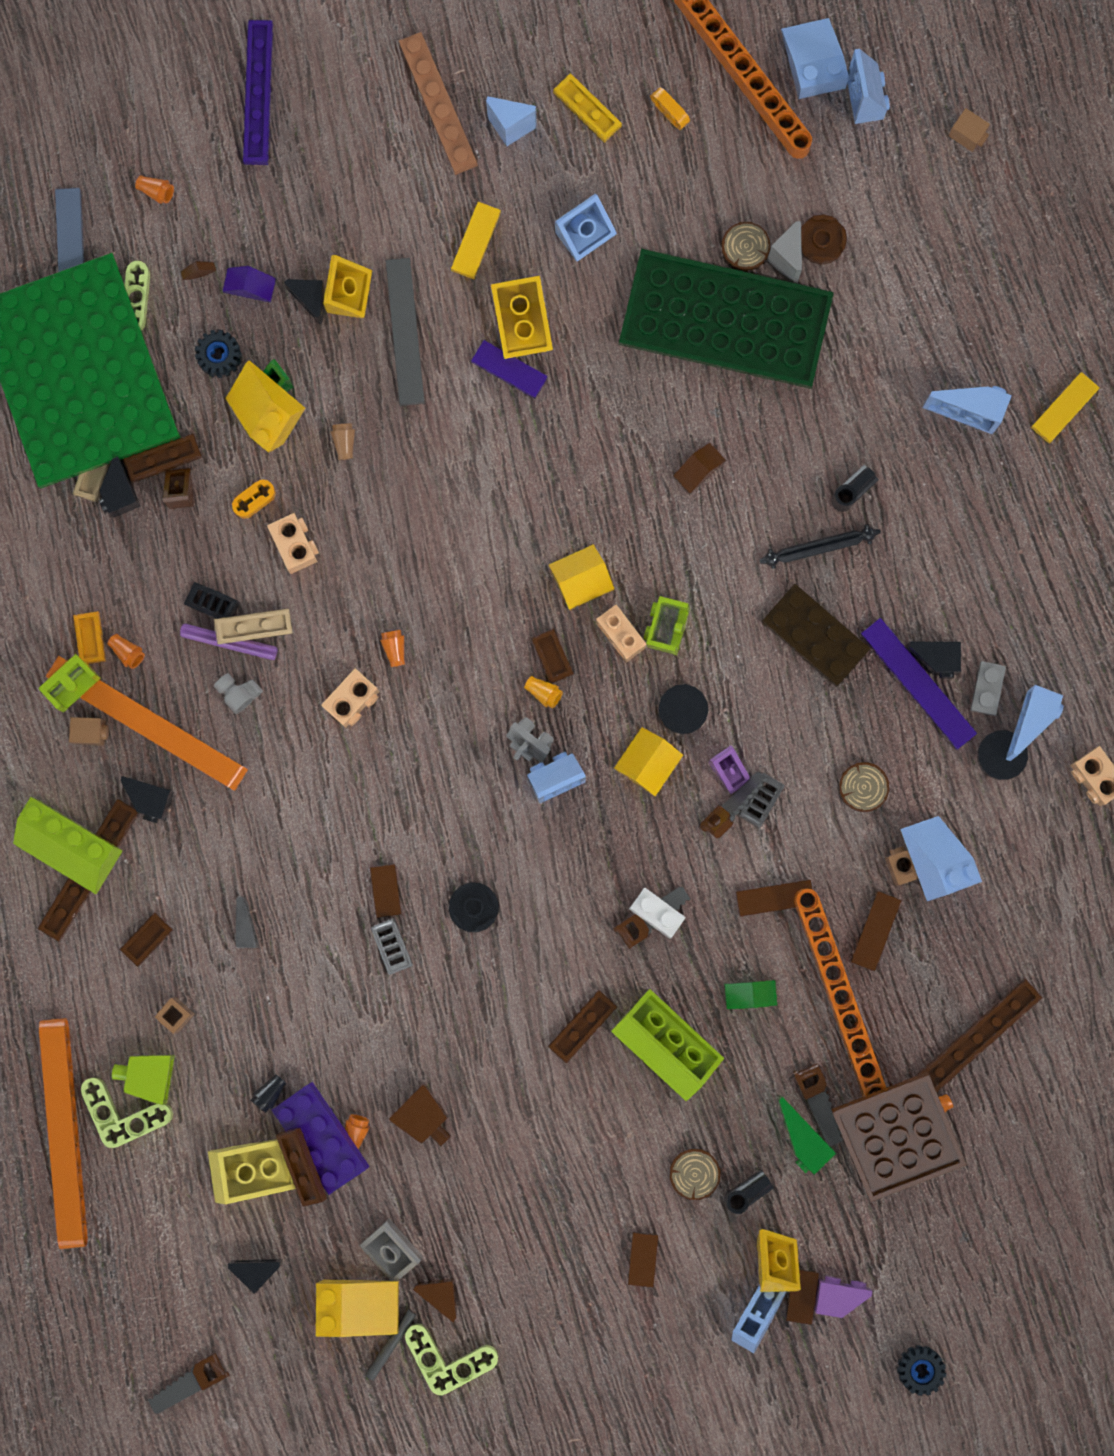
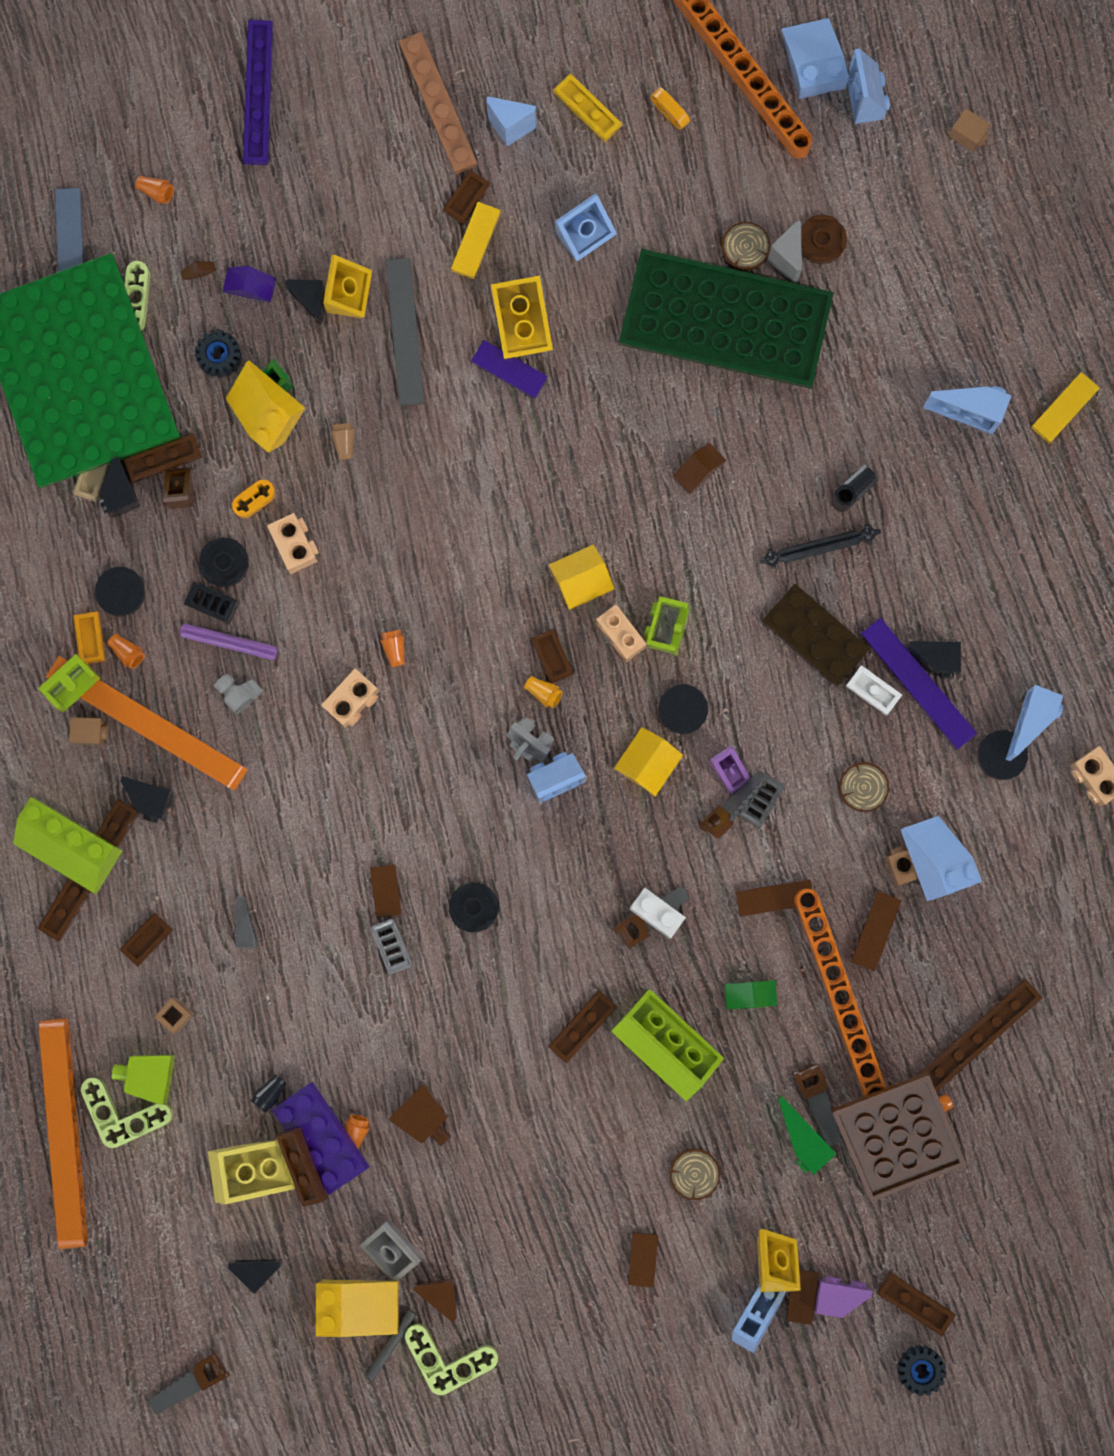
(120, 591): none -> black tile
(224, 562): none -> black tile
(252, 626): tan tile -> none
(466, 197): none -> reddish brown tile
(750, 1190): black piece -> none
(873, 690): none -> white plate
(915, 1303): none -> reddish brown tile
(987, 688): light grey plate -> none

